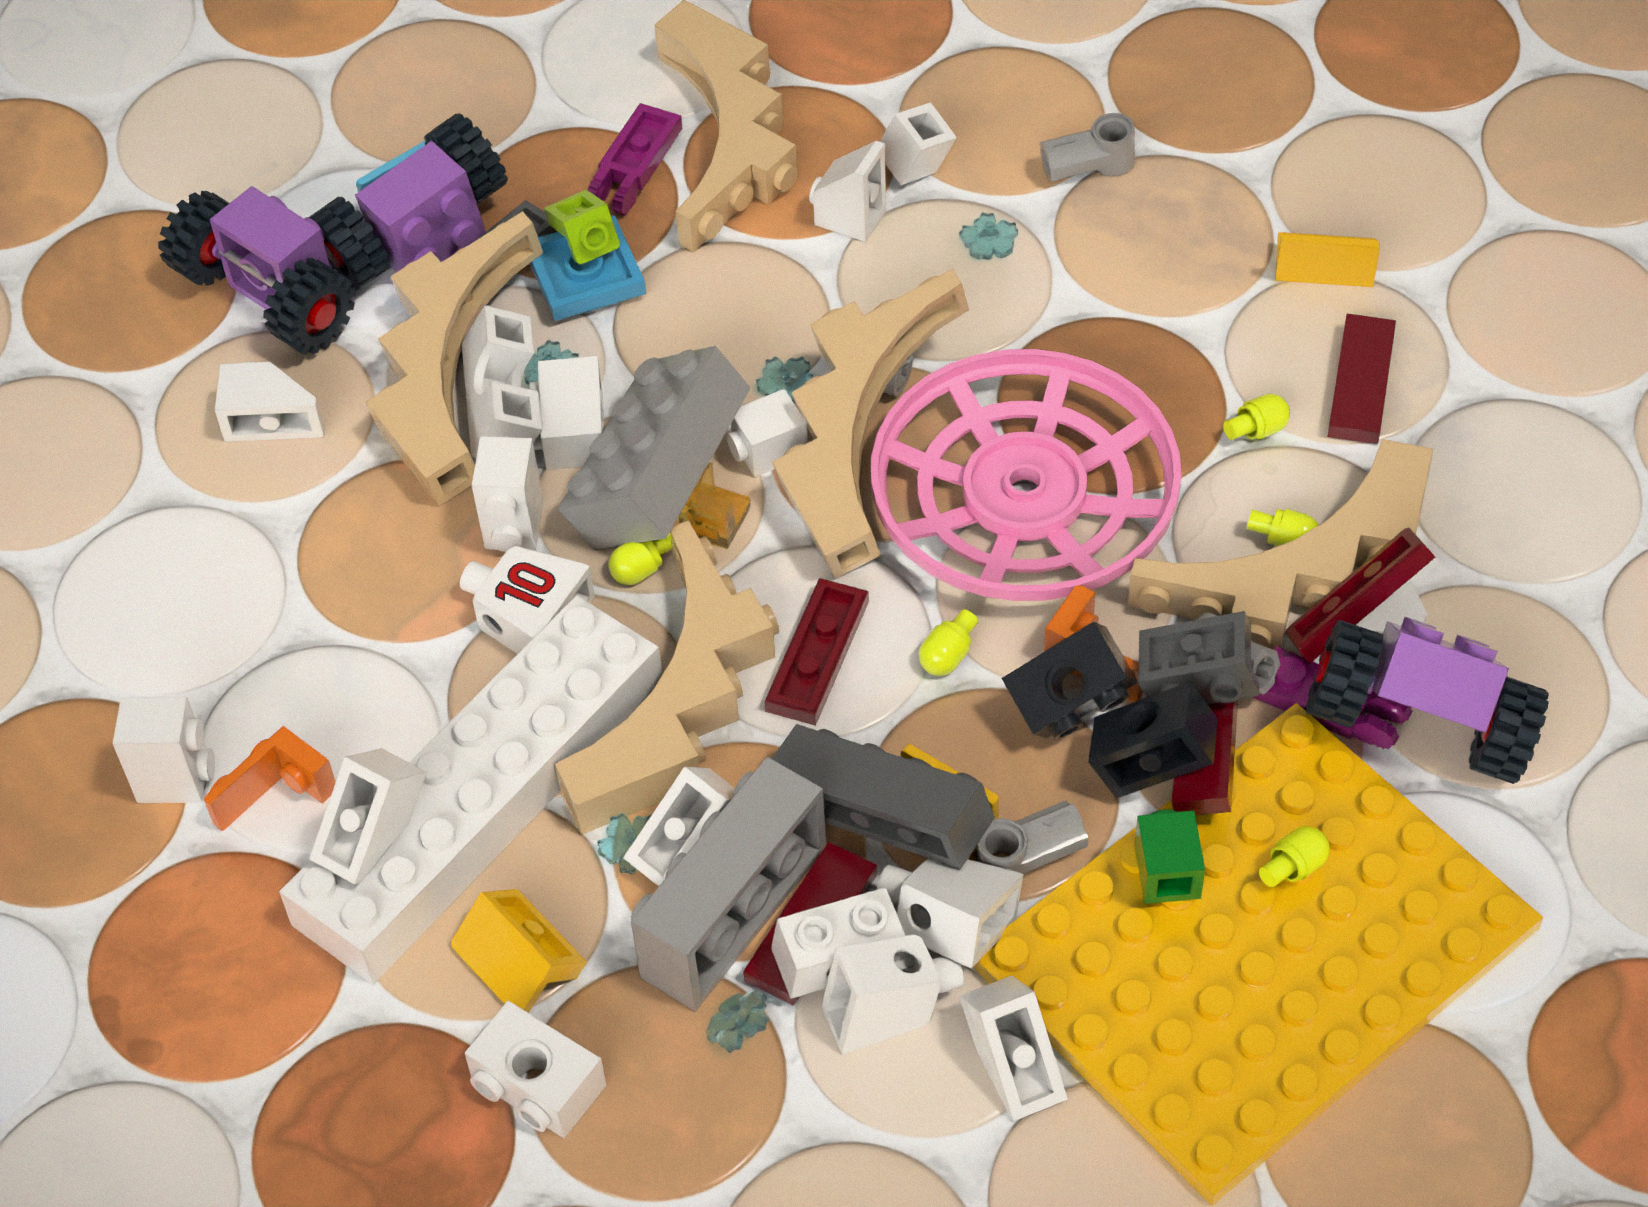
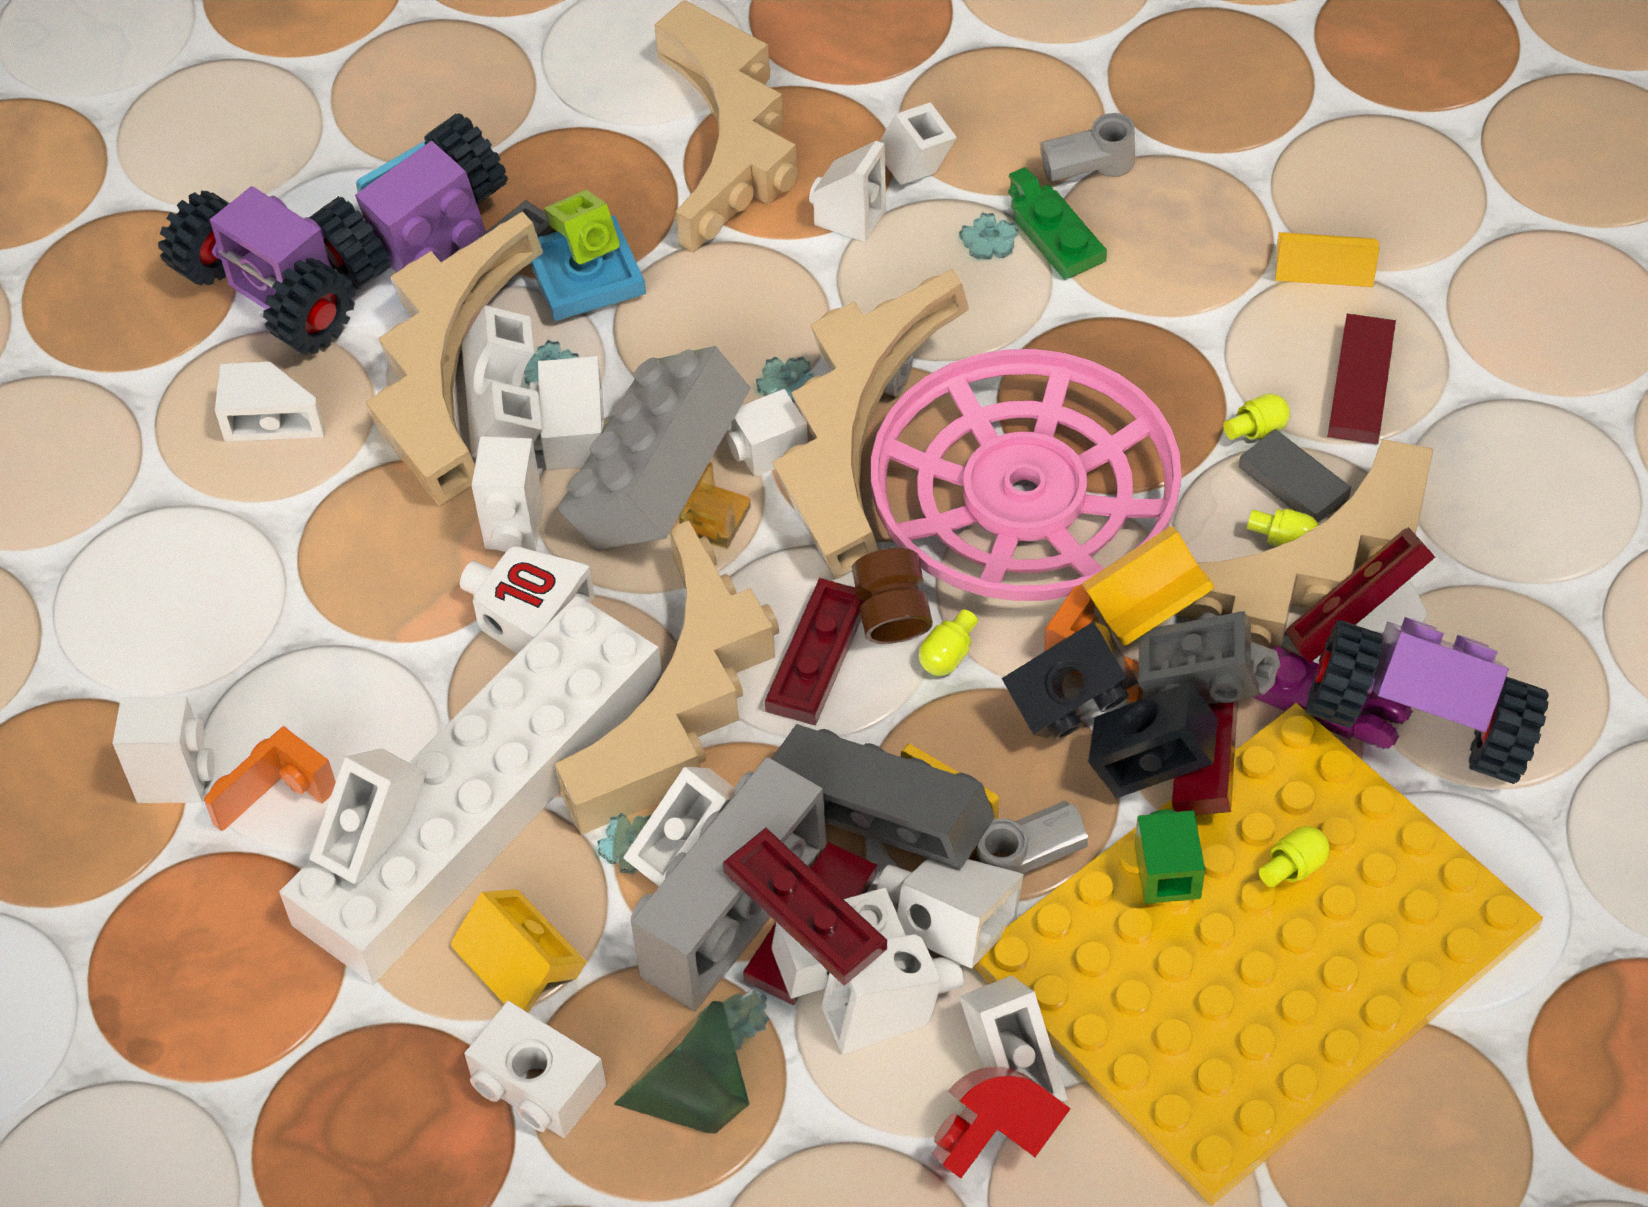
(635, 155): magenta hinge -> none
(637, 561): neon yellow cylinder -> none
(693, 1077): none -> clear green slope
(805, 906): none -> dark red tile
(892, 604): none -> reddish brown wheel
(996, 1101): none -> red brick
(1053, 226): none -> green hinge
(1147, 586): none -> yellow panel
(1294, 476): none -> dark grey tile

